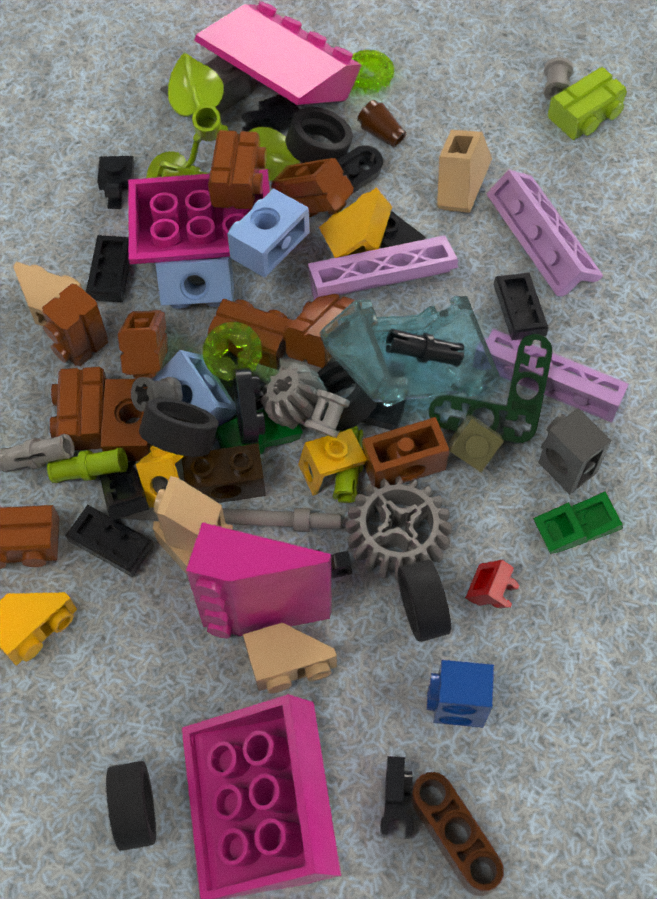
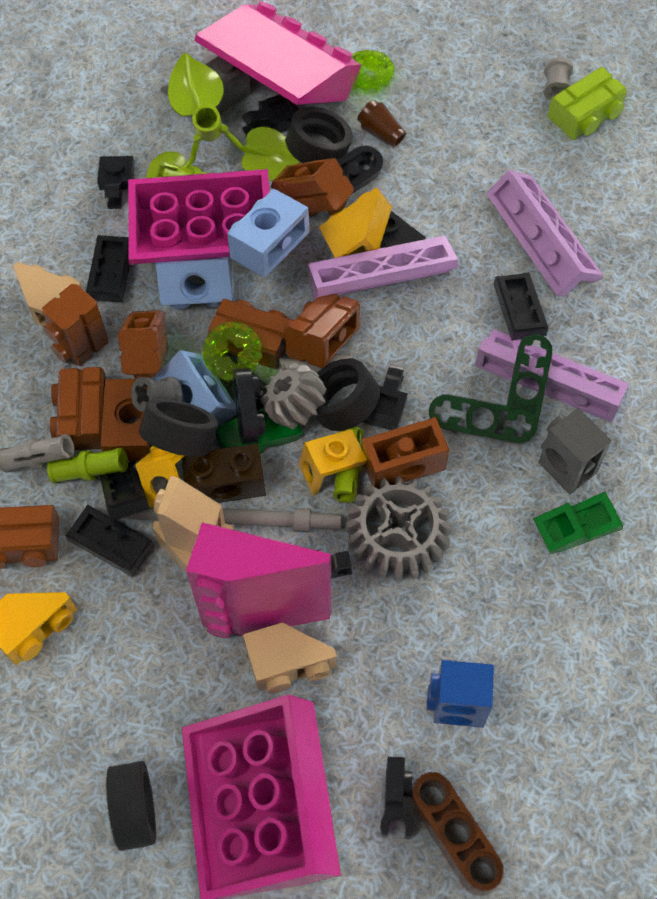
(235, 170): dark orange brick -> none
(327, 413): light grey bush -> none
(359, 342): clear light blue windscreen -> none
(424, 347): black pin -> none
(424, 600): black tyre -> none
(462, 170): tan slope -> none
(475, 442): olive brick -> none
(490, 584): red tile -> none

